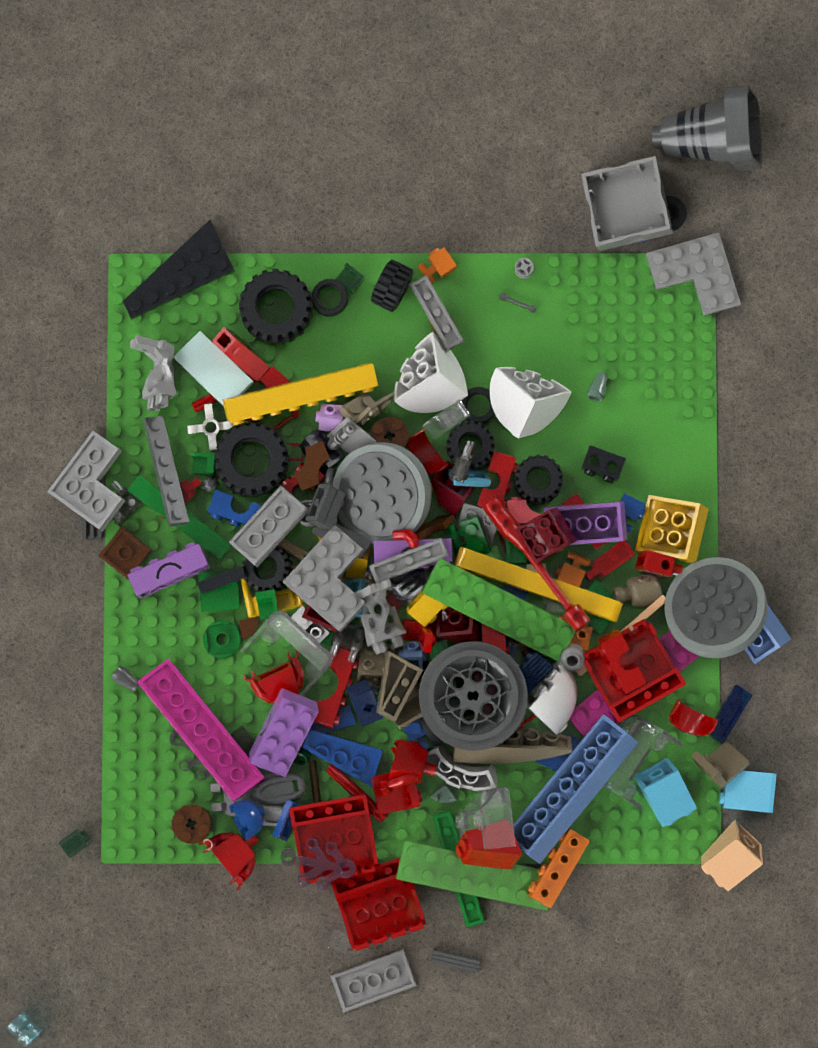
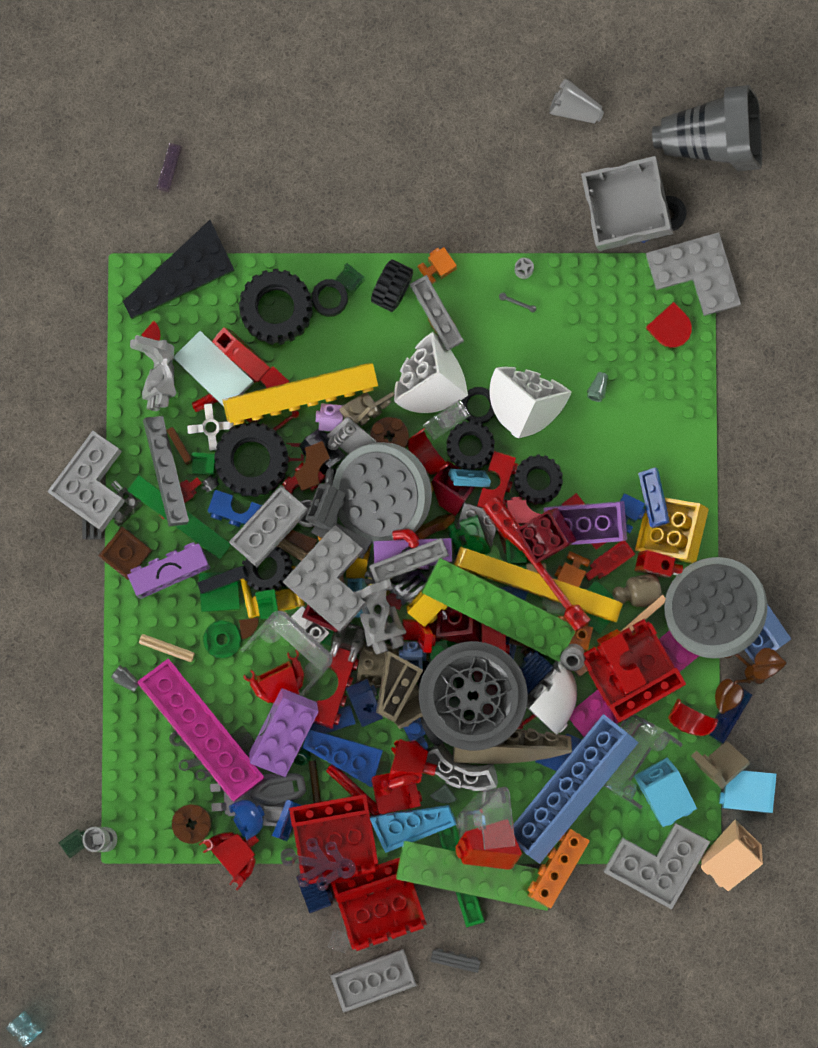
(99, 839): none -> light grey wheel
(152, 332): none -> red tile
(166, 648): none -> tan axle
(169, 167): none -> clear purple piece
(179, 445): none -> reddish brown tile
(302, 541): none -> reddish brown piece
(315, 898): none -> dark blue brick
(411, 825): none -> dark azure wing
(462, 464): clear smoke piece -> none
(575, 104): none -> light grey cone
(604, 458): black brick -> none
(654, 497): none -> tile
(662, 874): none -> light grey plate
(671, 327): none -> red tile
(767, 664): none -> reddish brown plant

